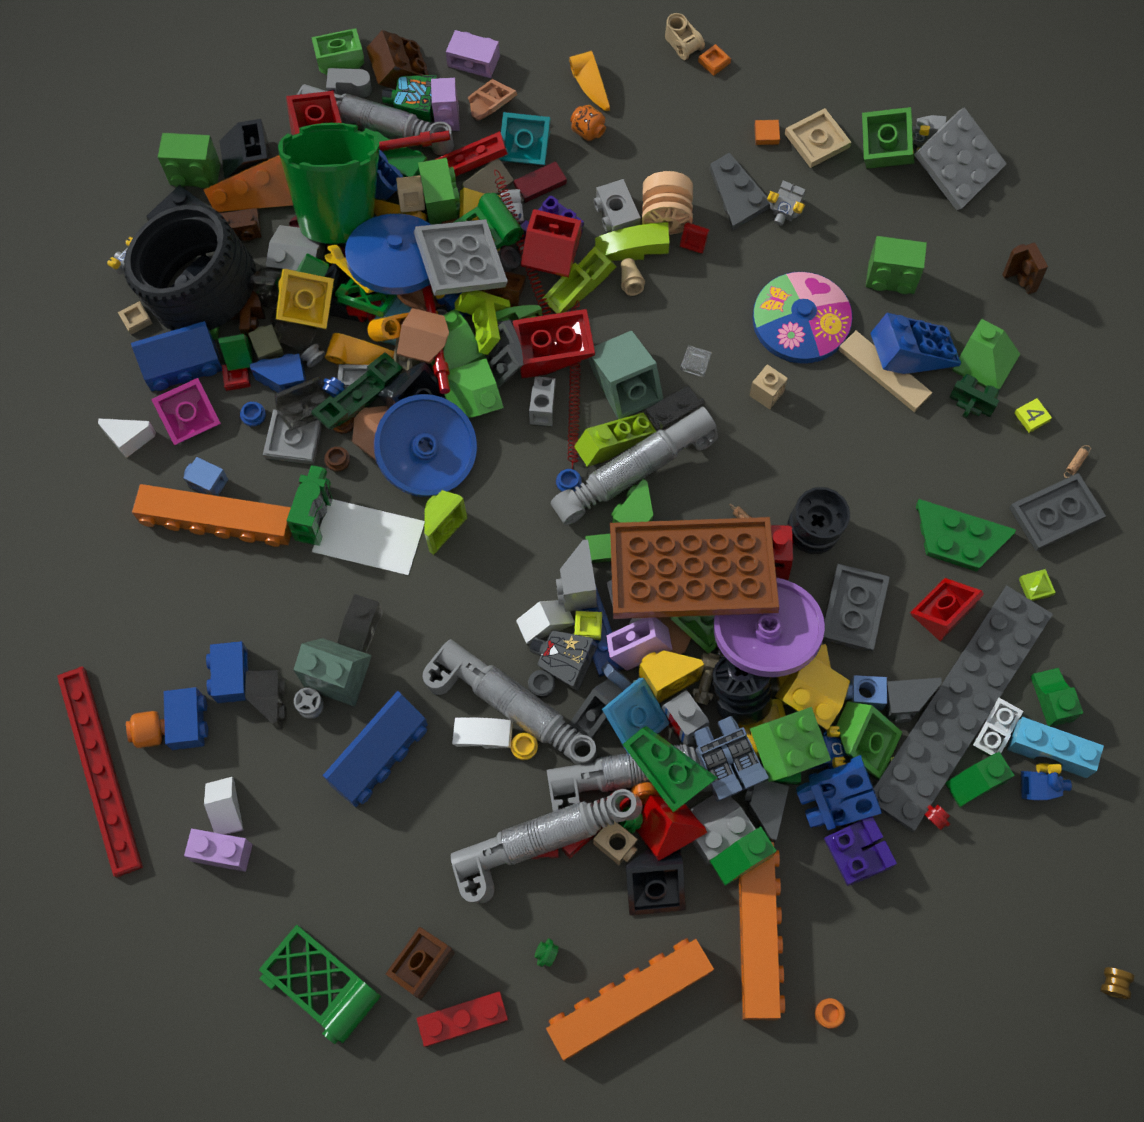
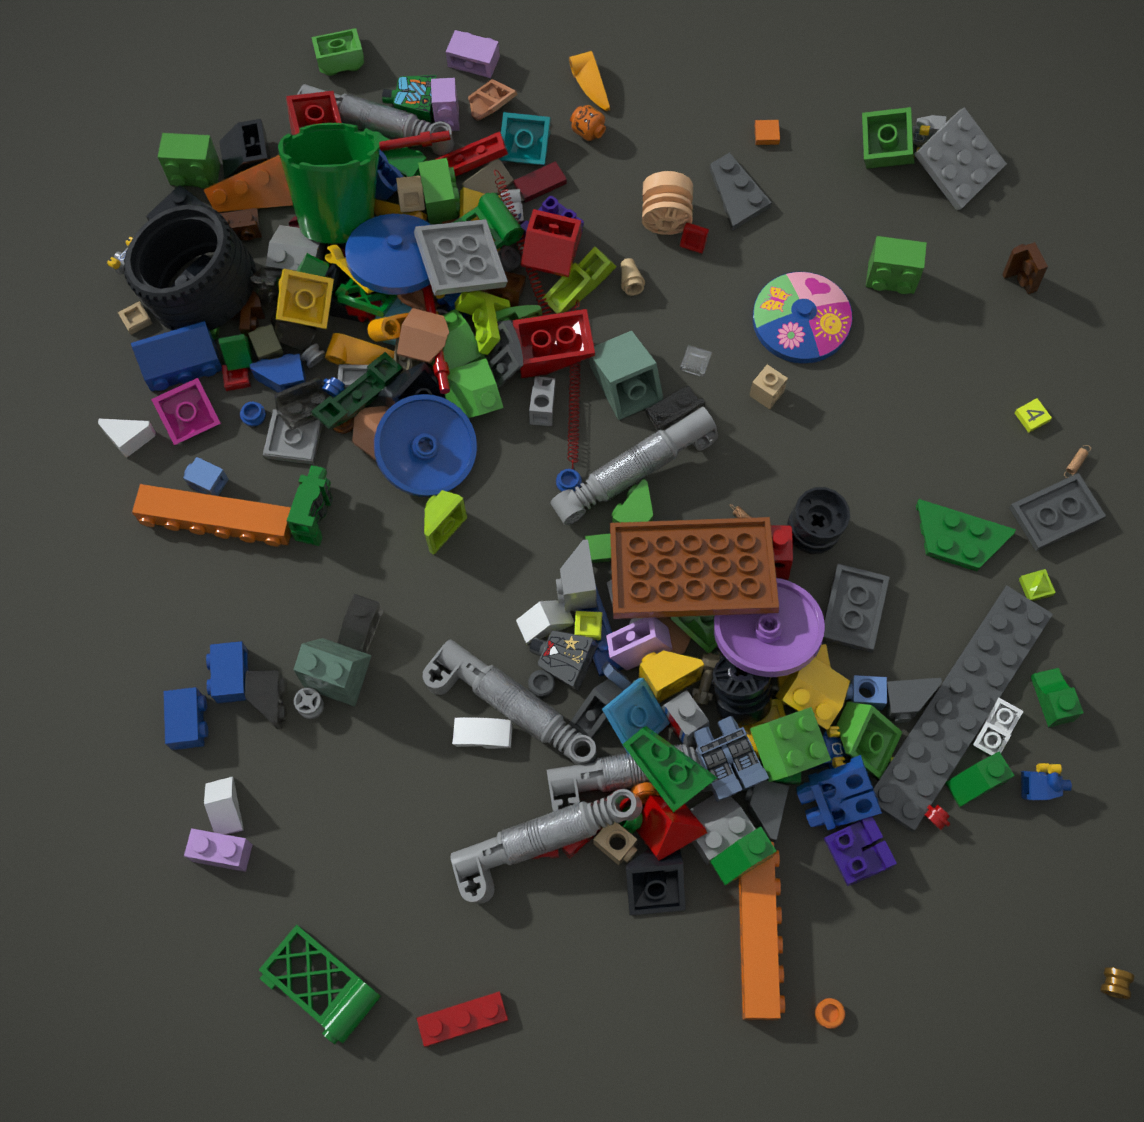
(99, 772): red tile -> none
(145, 729): orange head -> none
(337, 459): reddish brown plate -> none
(349, 81): light grey leg -> none
(369, 536): white sticker -> none
(376, 750): blue slope -> none
(395, 57): reddish brown slope -> none
(420, 963): reddish brown slope -> none
(524, 746): yellow plate -> none
(546, 953): green plate -> none
(613, 438): lime slope -> none
(616, 196): light grey brick -> none
(629, 999): orange brick -> none
(635, 242): lime slope -> none
(683, 36): tan piece -> none
(714, 60): orange tile -> none
(787, 202): light grey piece -> none
(817, 138): tan plate -> none
(902, 386): tan tile -> none
(913, 345): blue slope -> none
(946, 607): red slope -> none
(973, 400): dark green hips -> none
(988, 355): bright green slope -> none
(1039, 740): medium azure arch -> none

